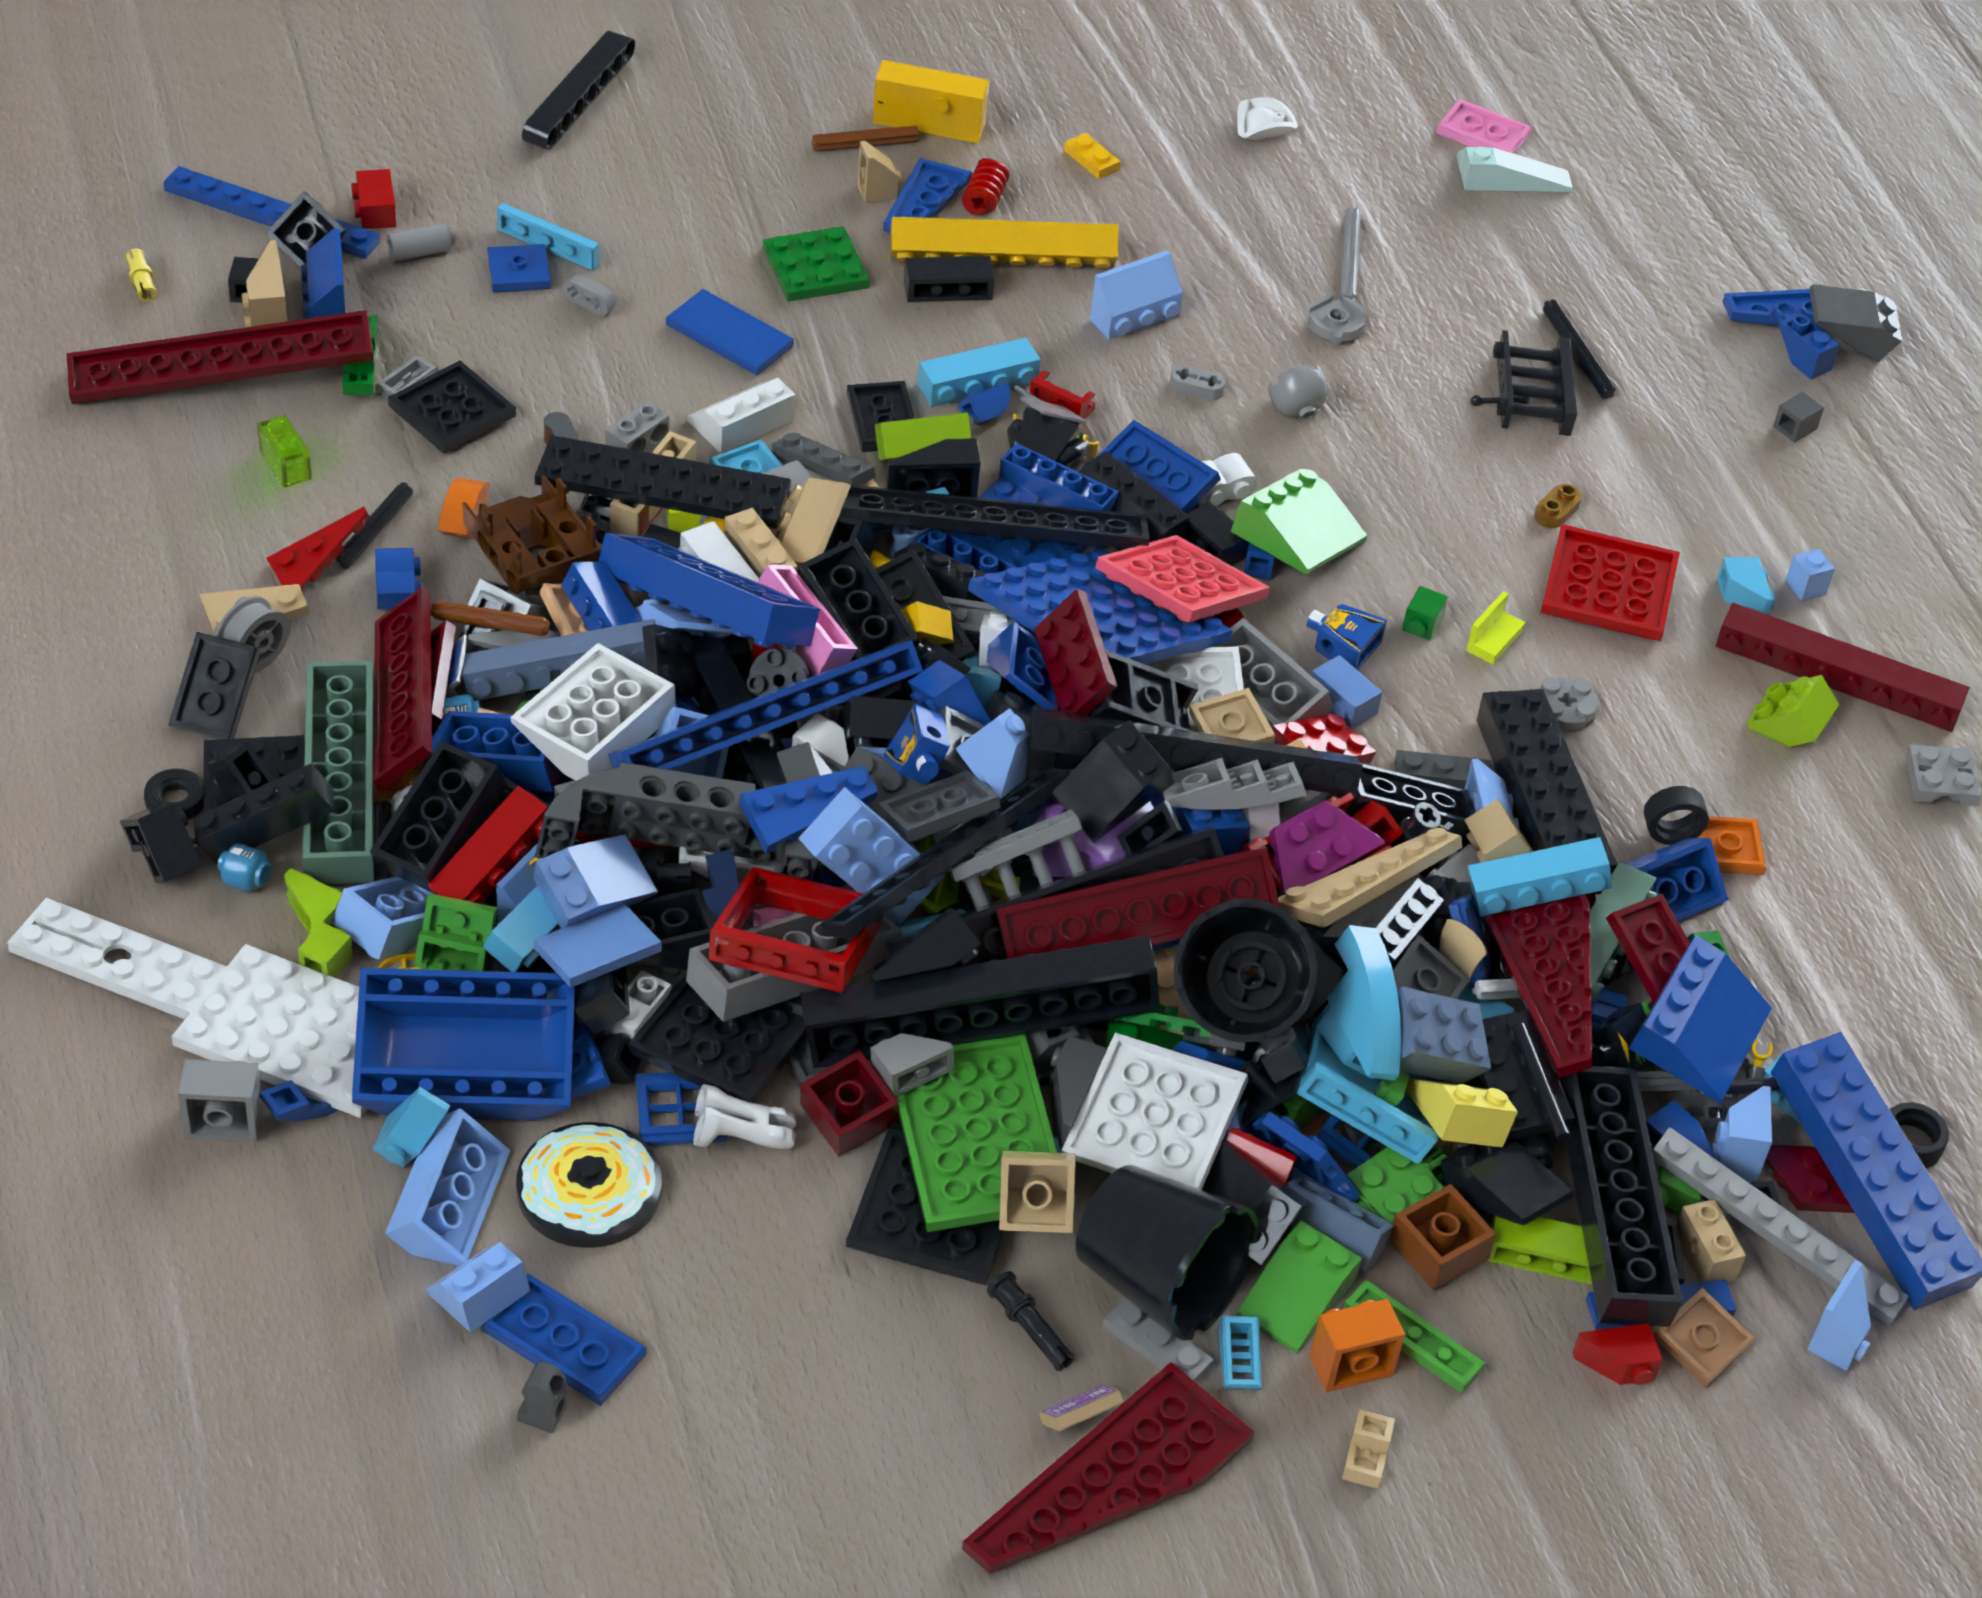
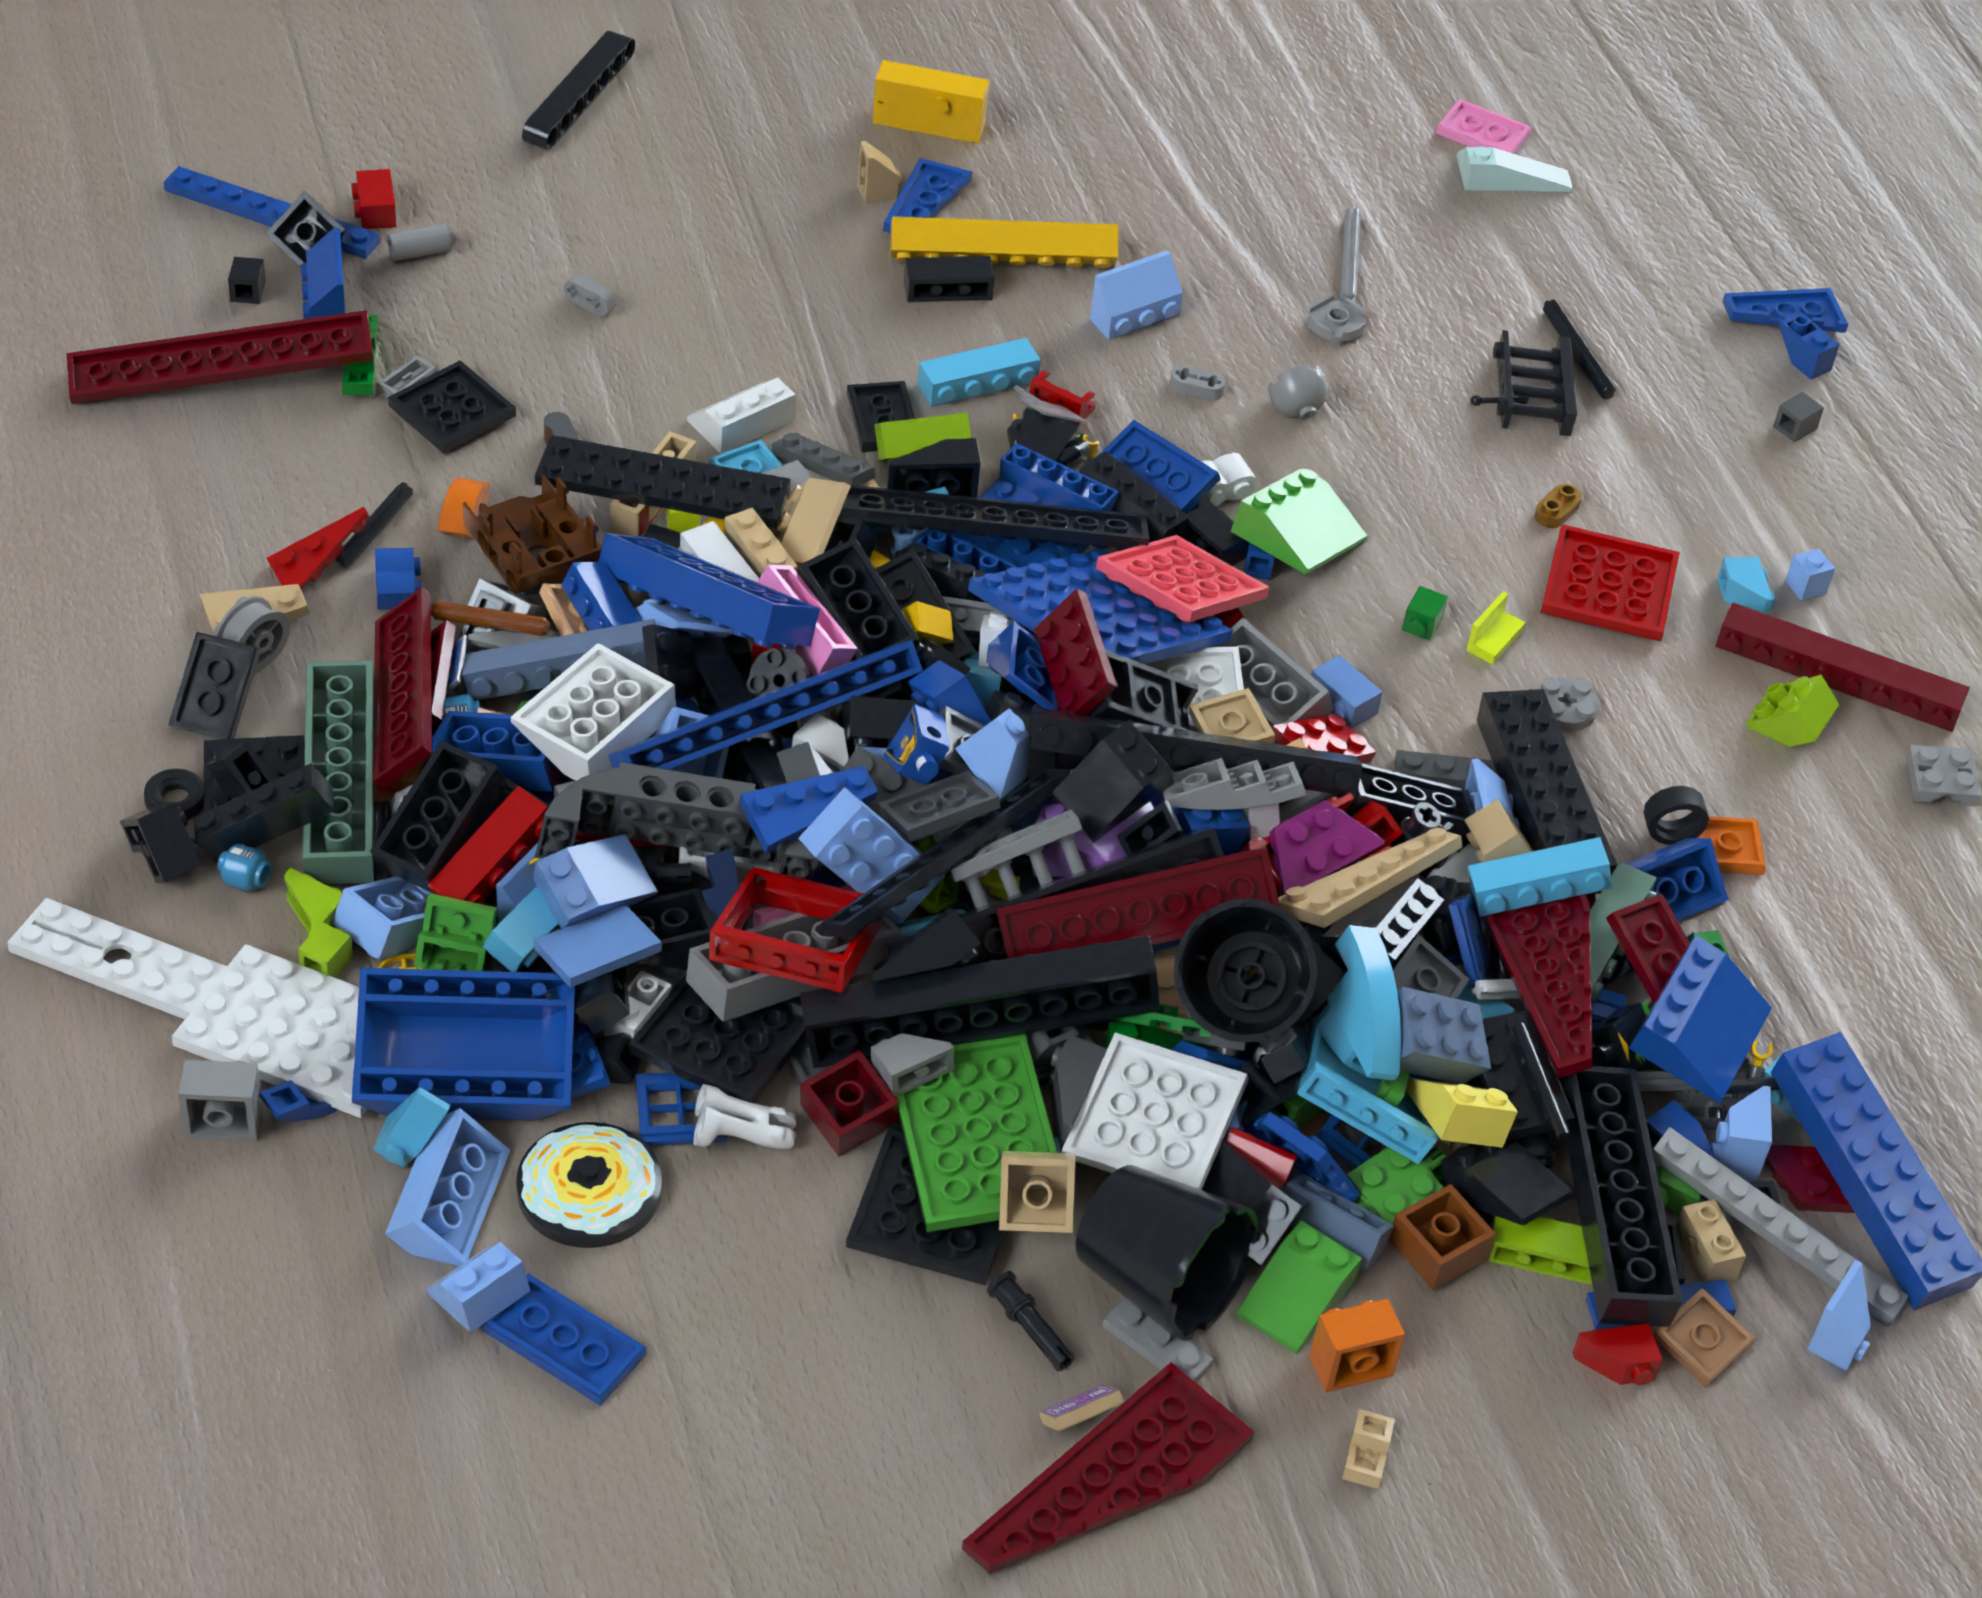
(141, 275): light yellow pin -> none
(265, 290): tan slope -> none
(284, 451): clear neon green brick -> none
(519, 268): blue plate -> none
(544, 1397): dark grey leg -> none
(556, 239): medium azure tile -> none
(599, 510): black hinge -> none
(639, 429): light grey brick -> none
(729, 331): blue tile -> none
(815, 263): green plate -> none
(873, 136): dark orange axle -> none
(985, 187): red piece -> none
(986, 403): blue brick -> none
(1092, 155): yellow plate -> none
(1242, 1326): medium azure slope -> none
(1264, 118): white hat -> none
(1347, 633): torso -> none
(1426, 1343): bright green plate -> none
(1461, 947): tan piece -> none
(1857, 318): dark grey slope -> none
(1927, 1121): black tyre -> none

